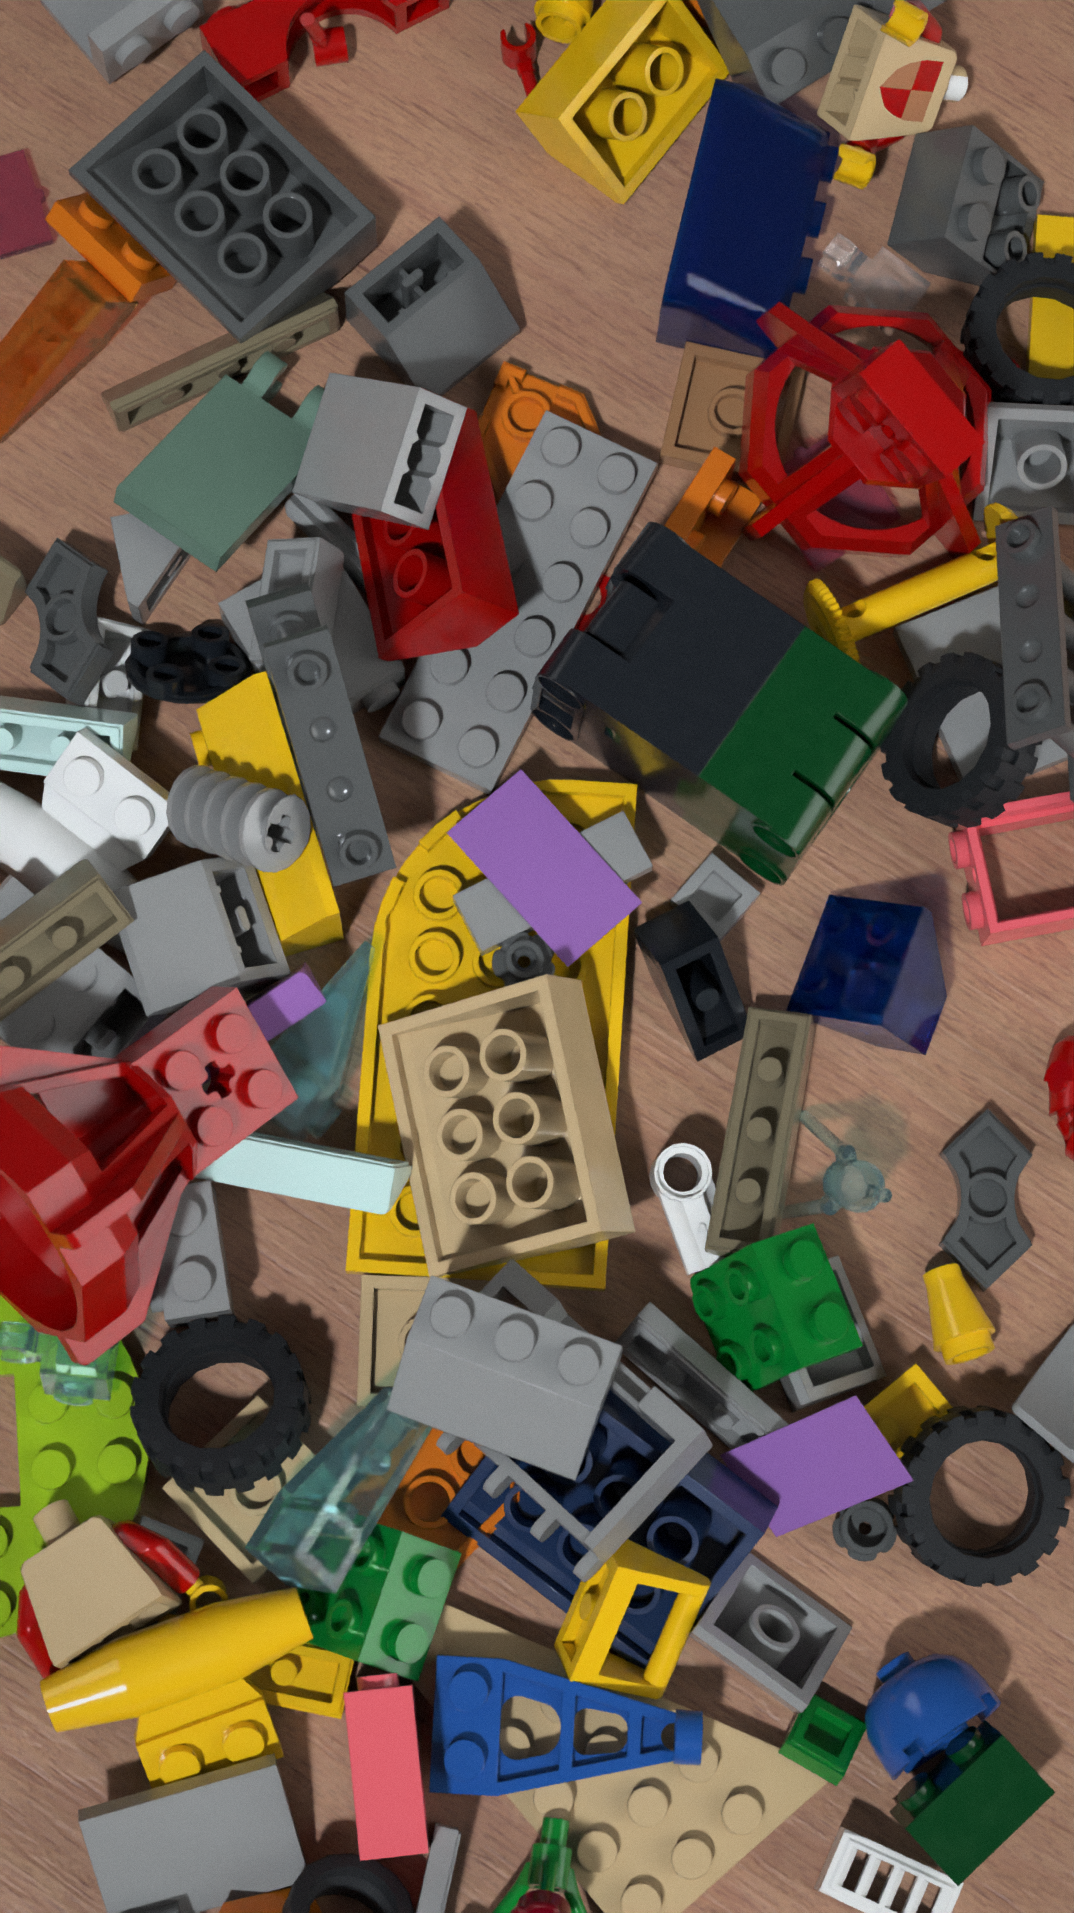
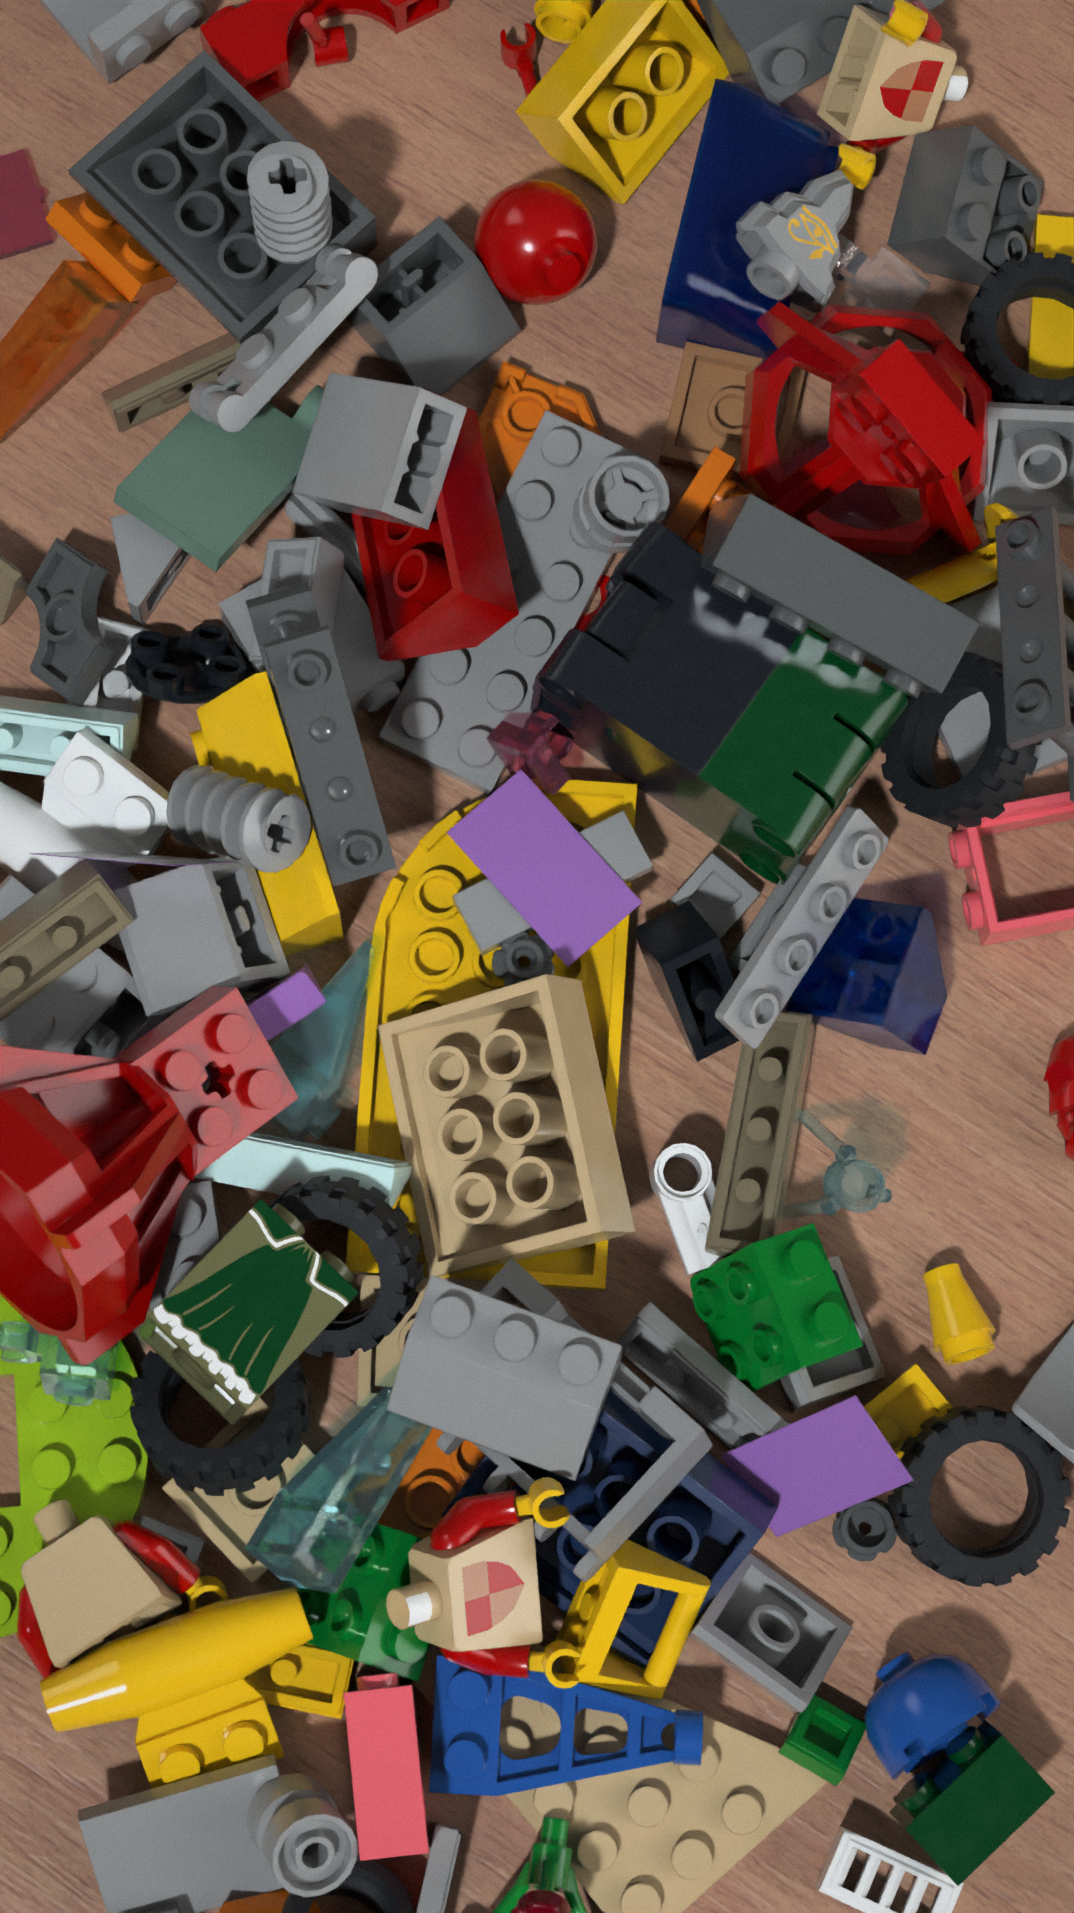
(134, 858): none -> flat silver sticker
(248, 1309): none -> slope
(287, 341): none -> light grey plate
(290, 201): none -> light grey piece
(302, 1835): none -> light grey wheel
(390, 1244): none -> black tyre
(480, 1588): none -> torso
(530, 752): none -> clear pink tile
(536, 241): none -> red brick
(620, 503): none -> light grey wheel
(796, 926): none -> light grey bracket
(797, 241): none -> light grey rock
(834, 593): none -> dark grey slope
(986, 1227): dark grey tile -> none

